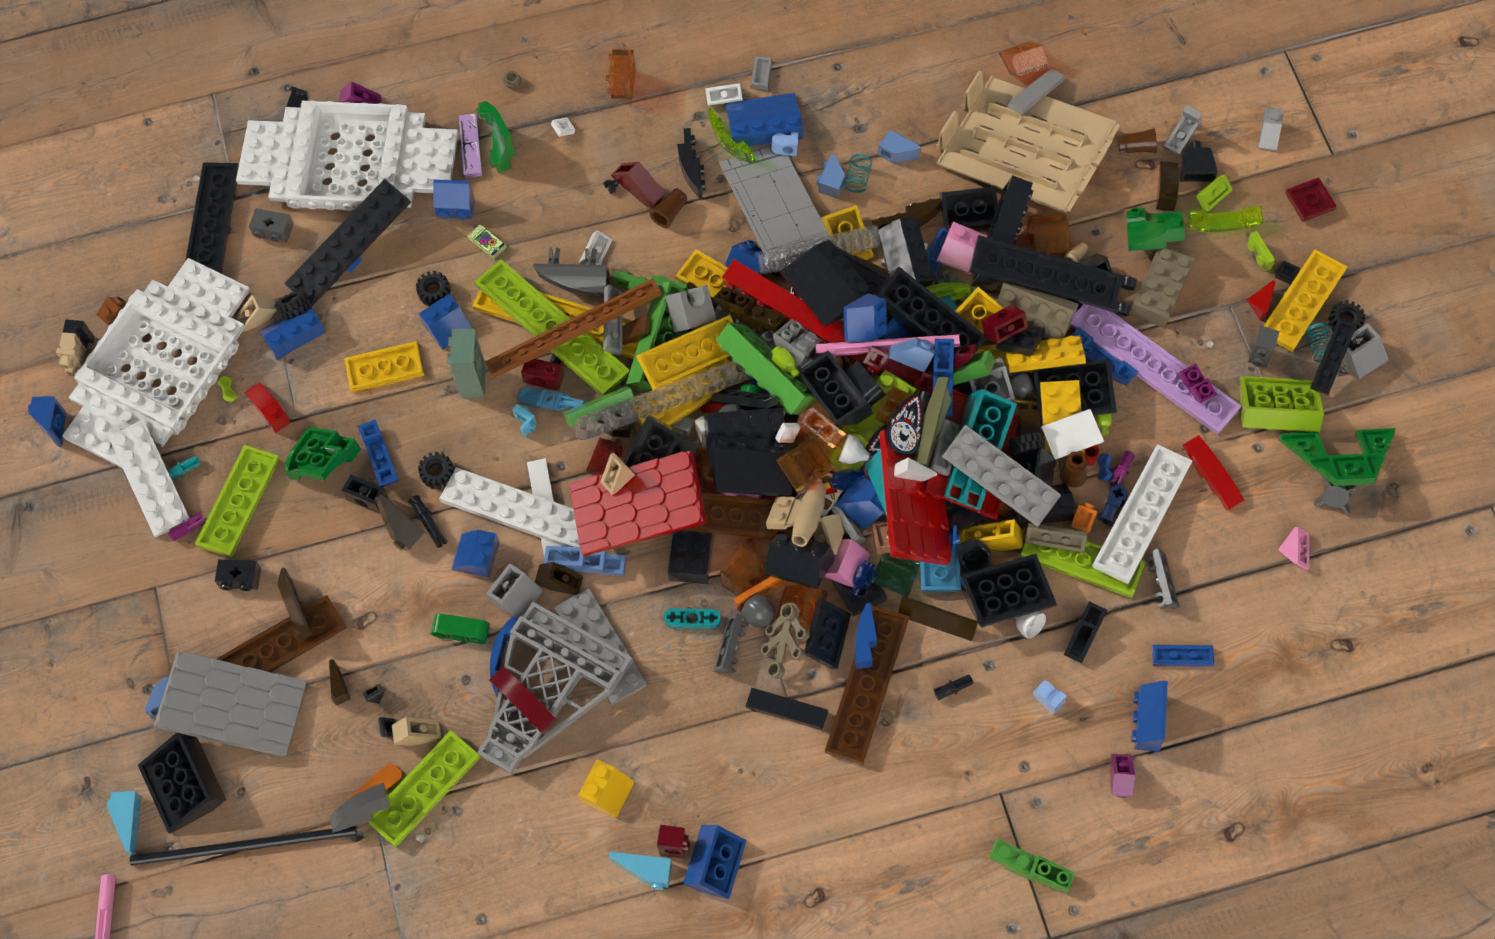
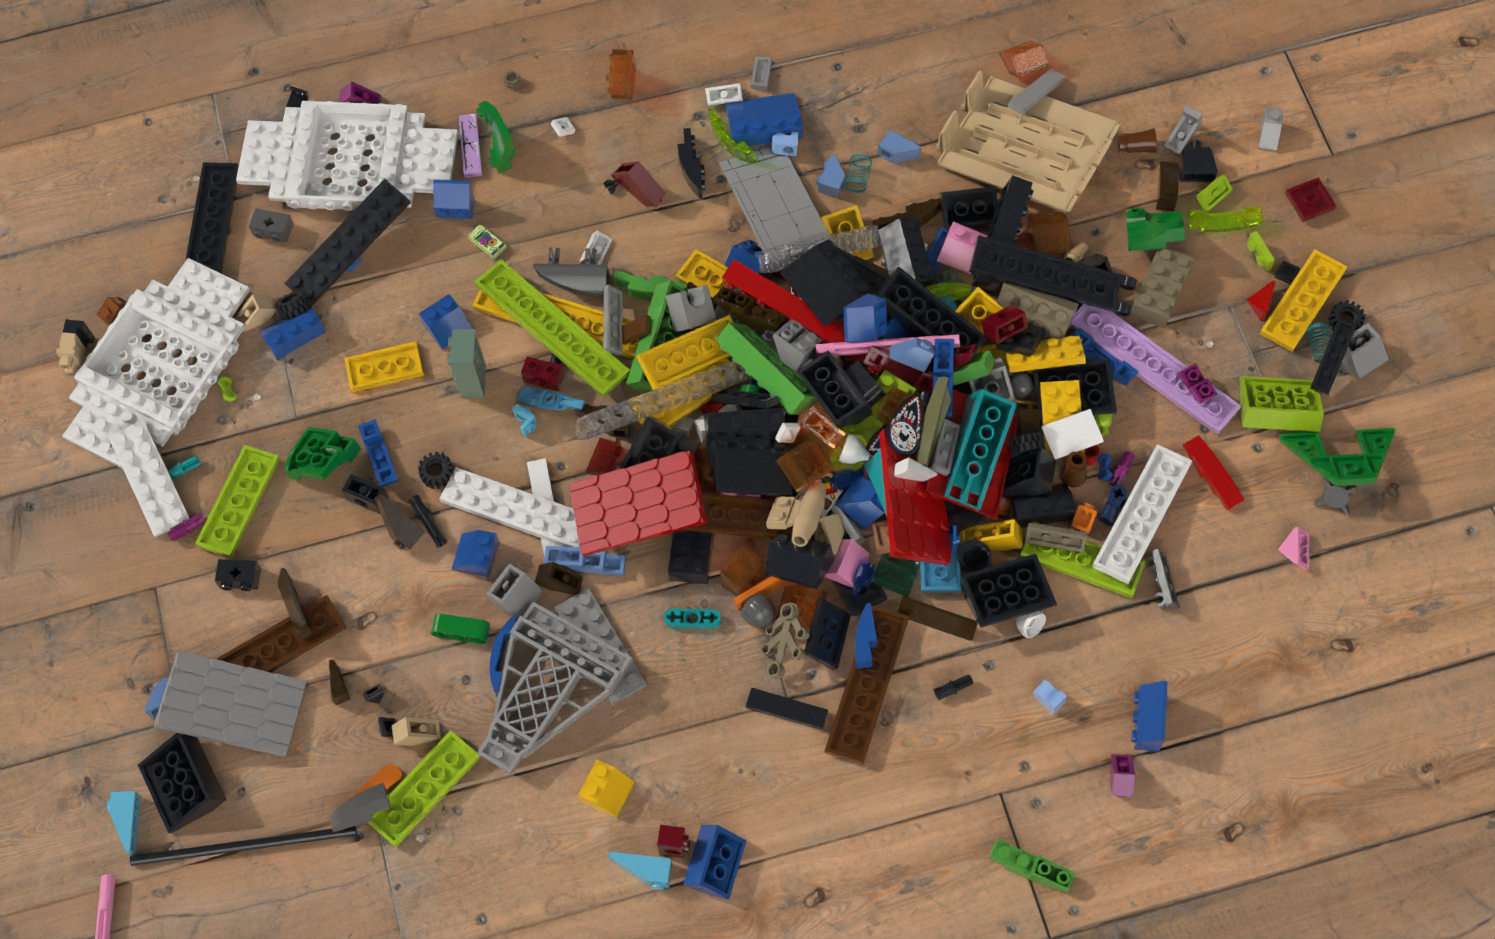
(49, 417): blue slope -> none
(268, 407): red slope -> none
(432, 279): black tyre -> none
(522, 699): dark red slope -> none
(573, 328): dark orange plate -> none
(597, 404): bright green piece -> none
(616, 474): tan slope -> none
(668, 208): reddish brown plant -> none
(729, 644): dark grey plate -> none
(784, 360): lime plant -> none
(1001, 475): light grey plate -> none
(1085, 632): black slope -> none
(1183, 655): blue tile -> none
(1263, 347): dark grey brick -> none

